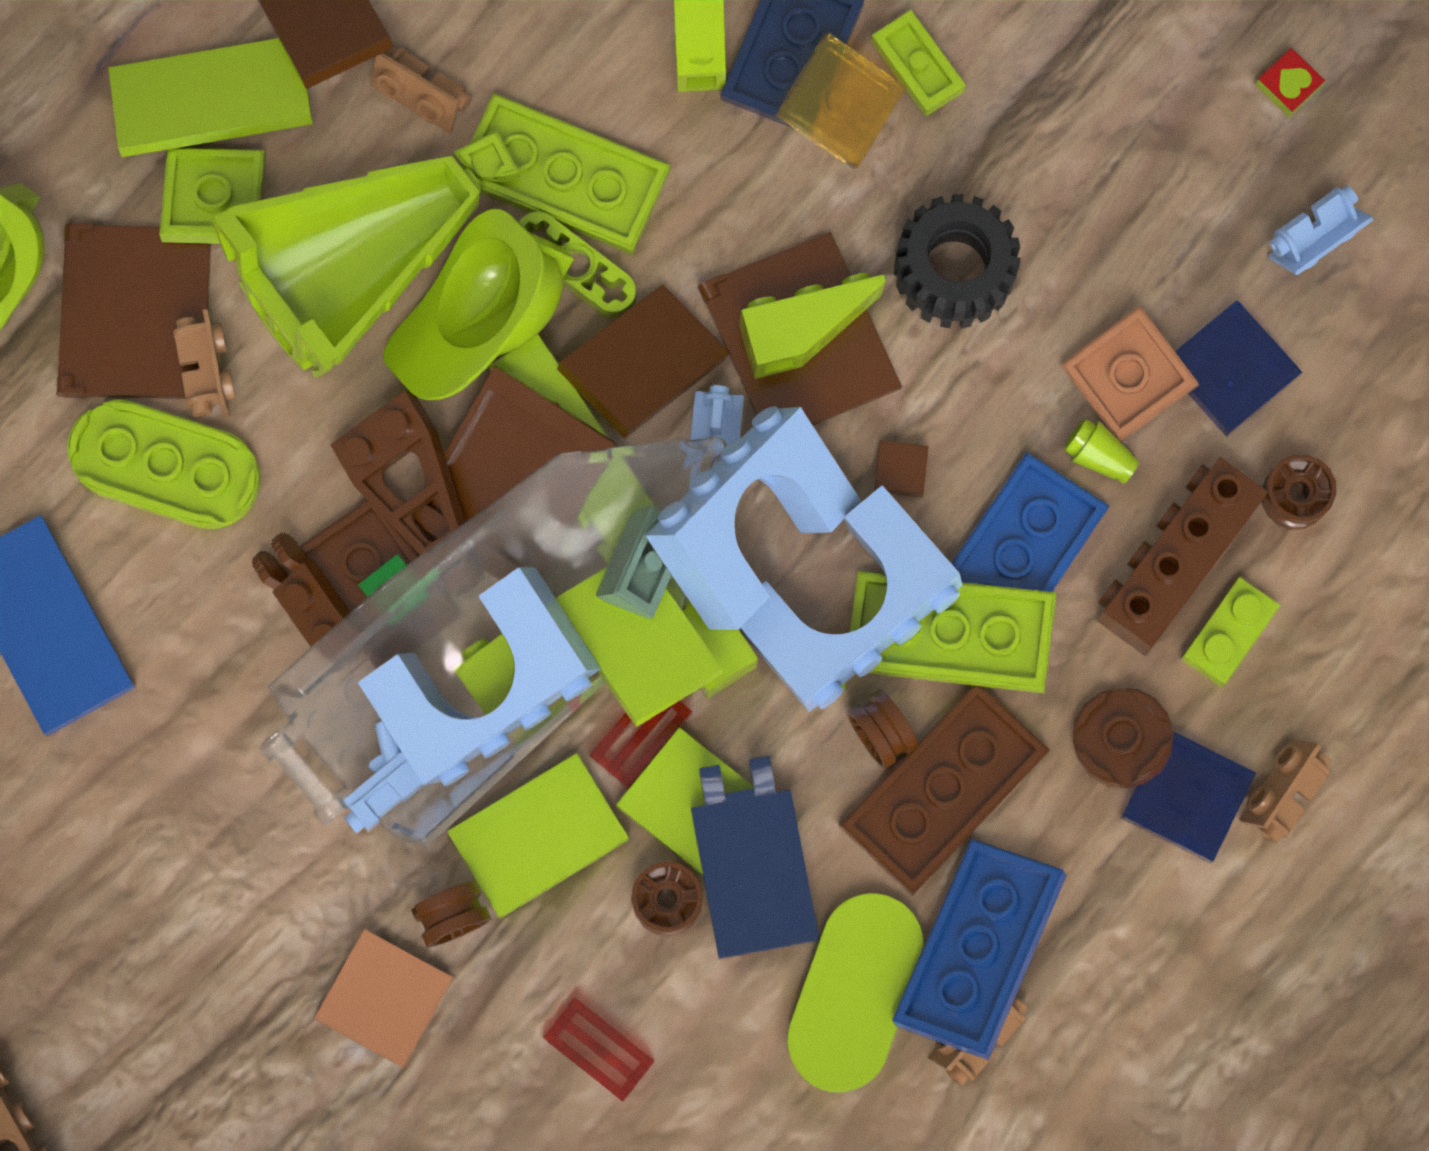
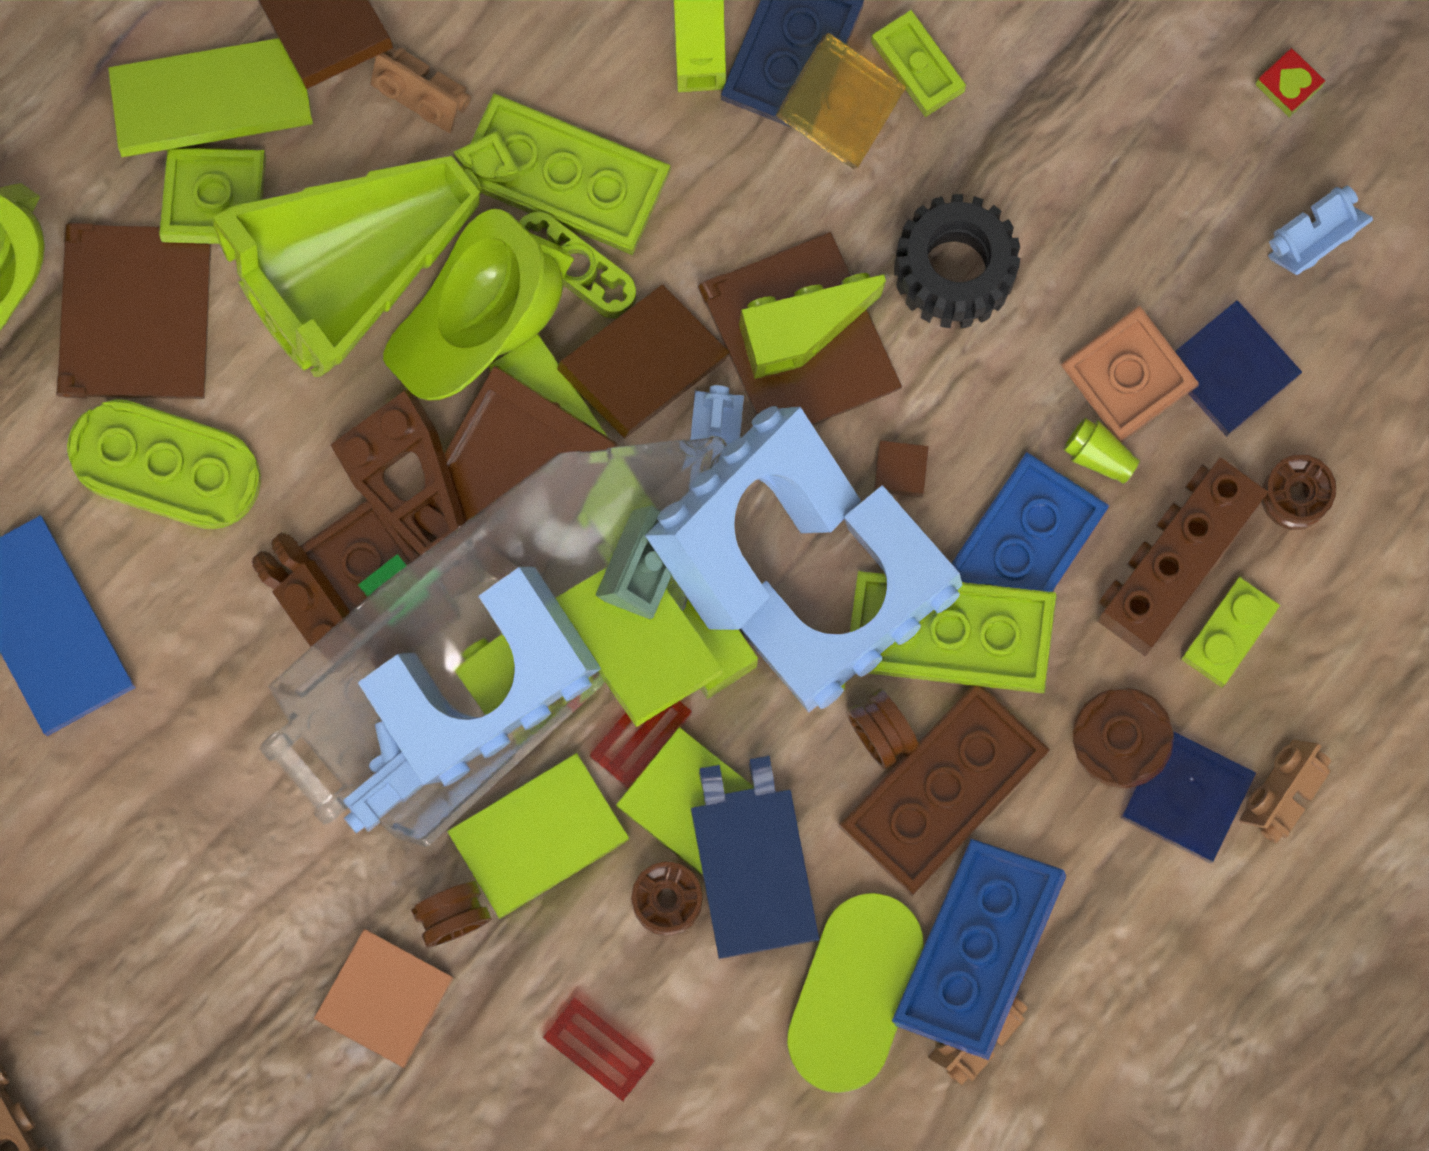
(202, 345): medium nougat hinge -> none

